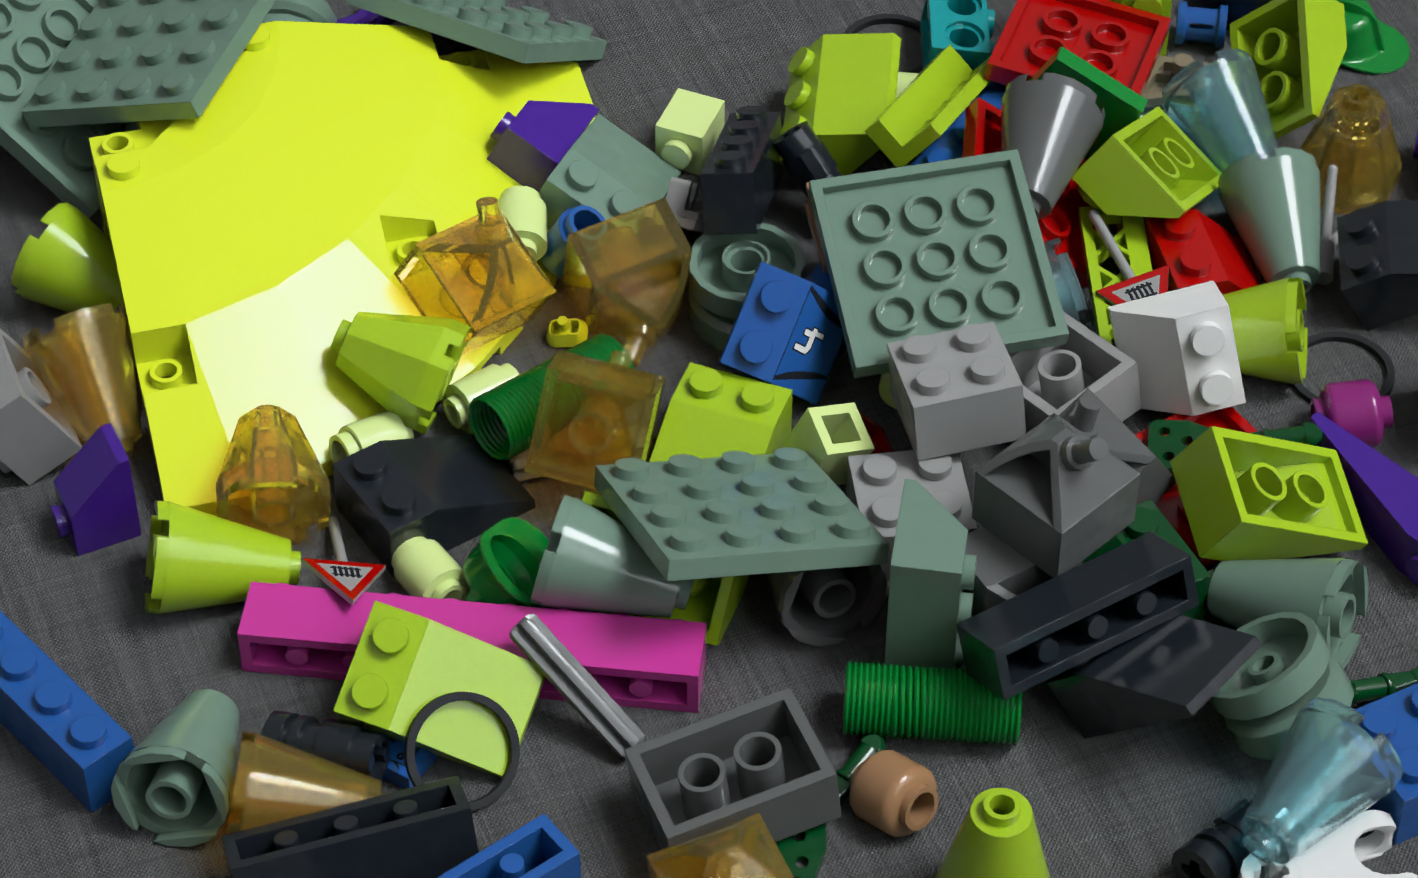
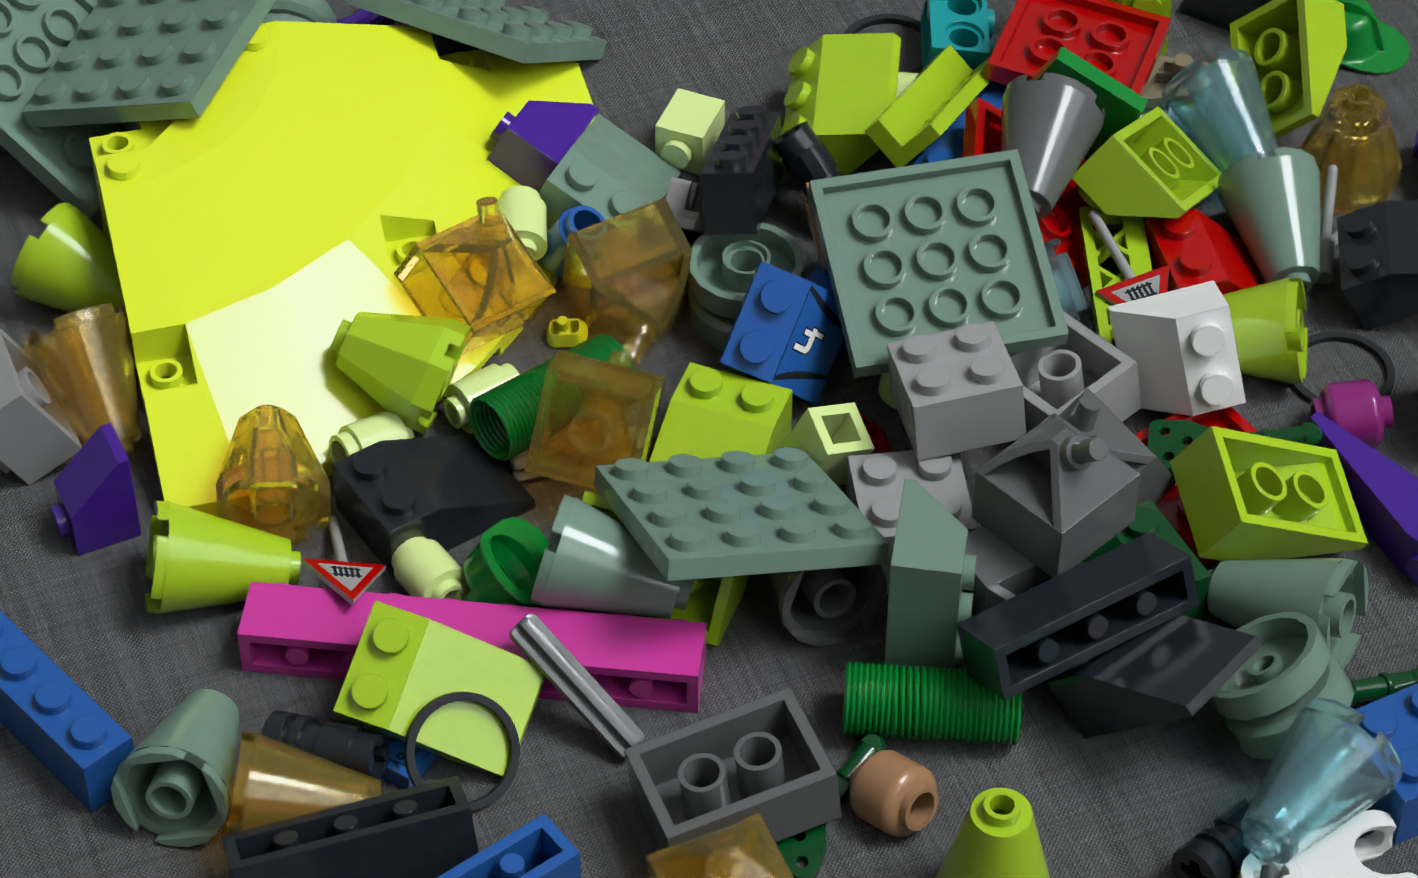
(1198, 33): blue bush -> none

